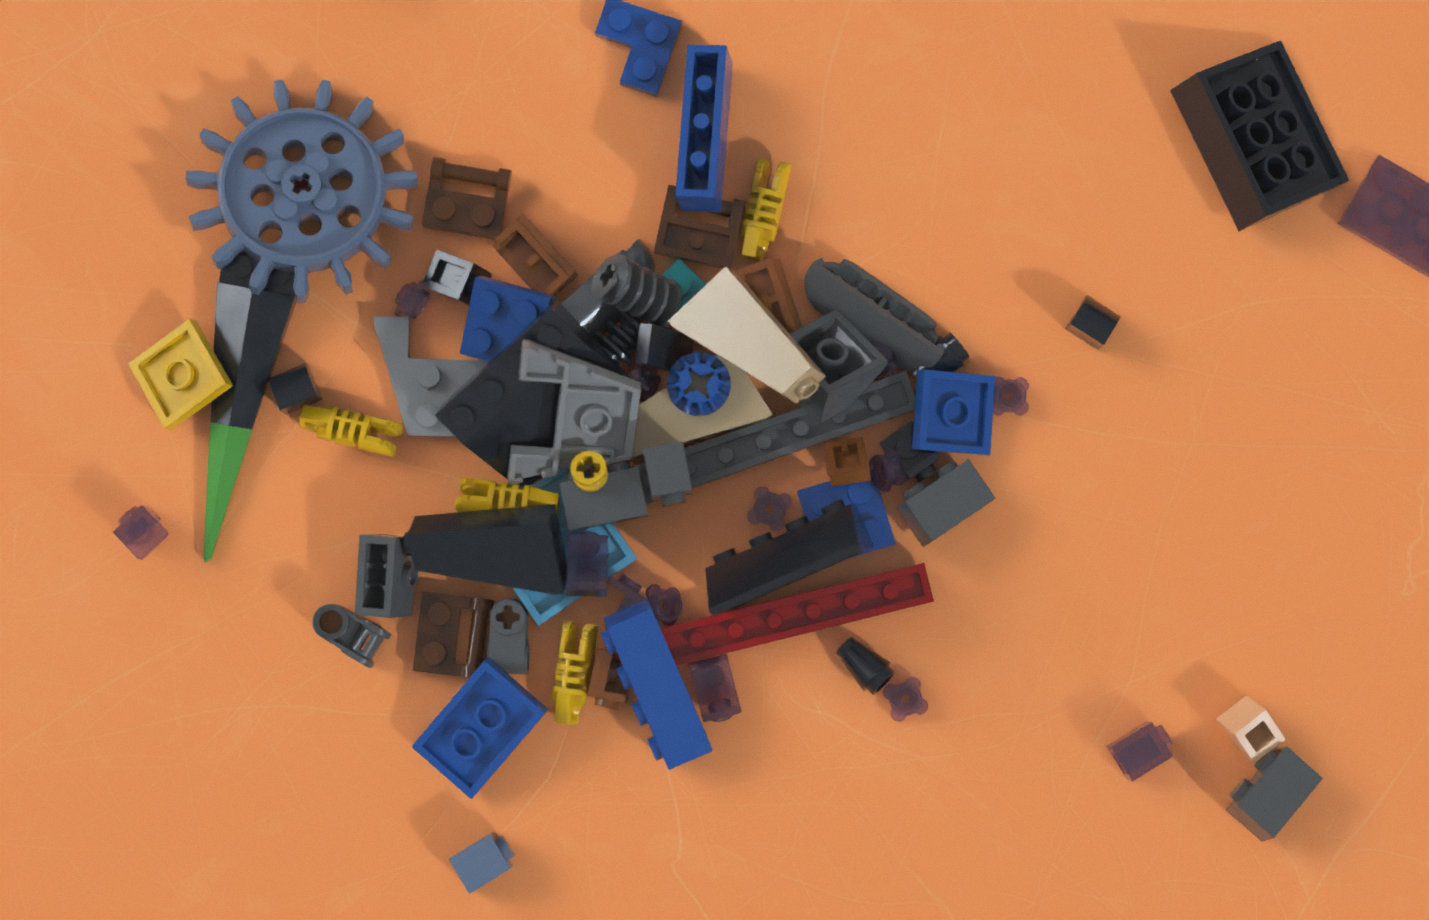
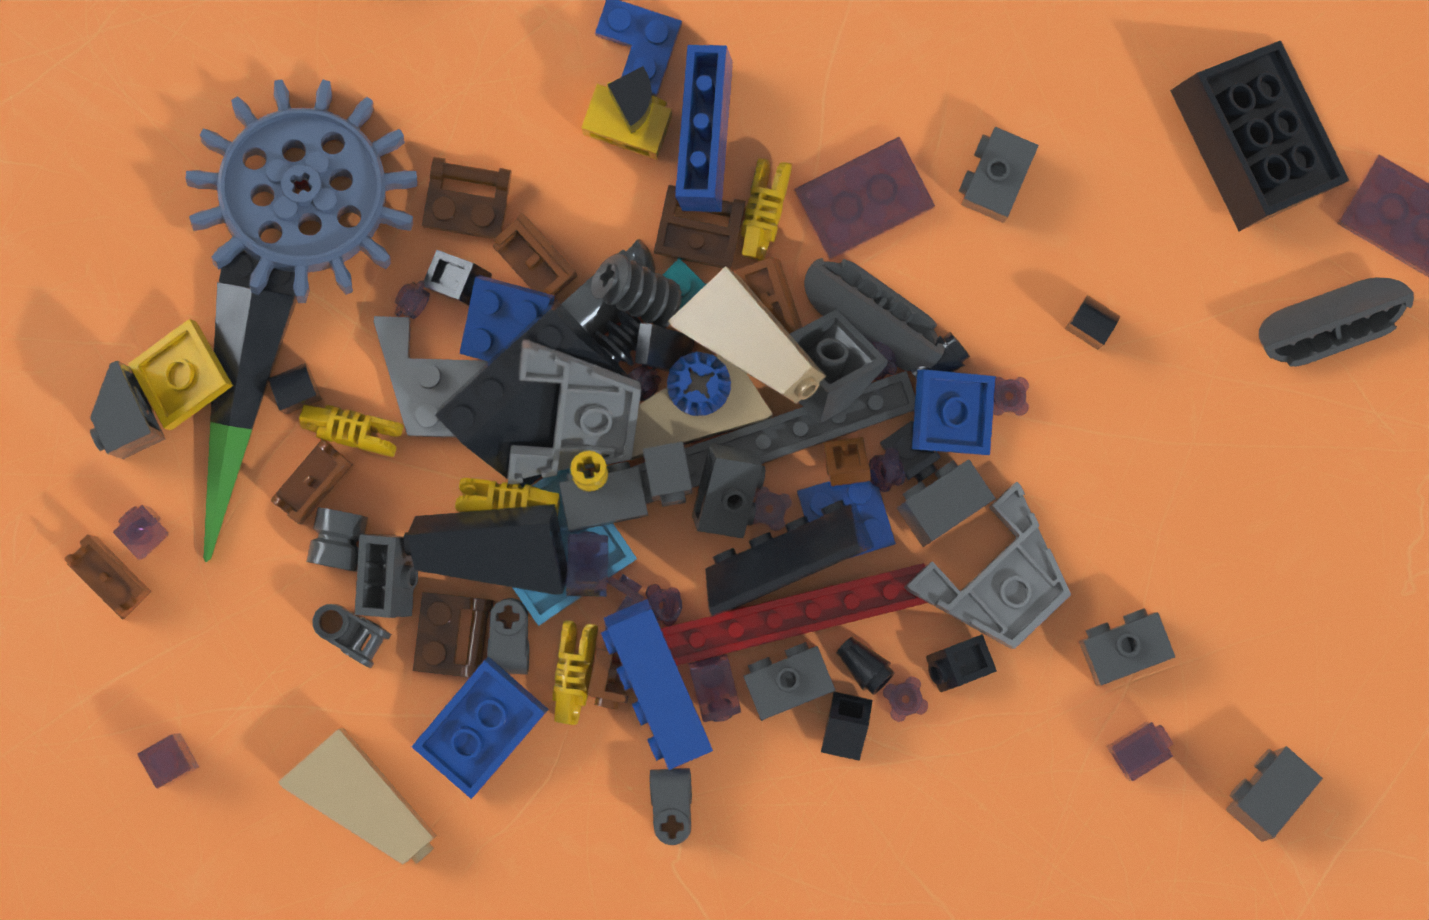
(107, 576): none -> dark orange hinge
(123, 415): none -> dark grey slope
(168, 760): none -> brick
(311, 482): none -> dark orange hinge
(336, 539): none -> dark grey wheel
(358, 796): none -> tan slope
(482, 861): sand blue brick -> none
(607, 125): none -> yellow brick
(633, 97): none -> black brick
(671, 796): none -> dark grey piece
(728, 490): none -> dark grey brick
(788, 681): none -> dark grey brick
(846, 726): none -> black brick
(864, 198): none -> plate
(960, 663): none -> black bracket
(998, 175): none -> dark grey brick
(1011, 591): none -> light grey wing
(1126, 648): none -> dark grey brick
(1251, 728): light nougat brick -> none
(1335, 320): none -> dark grey brick

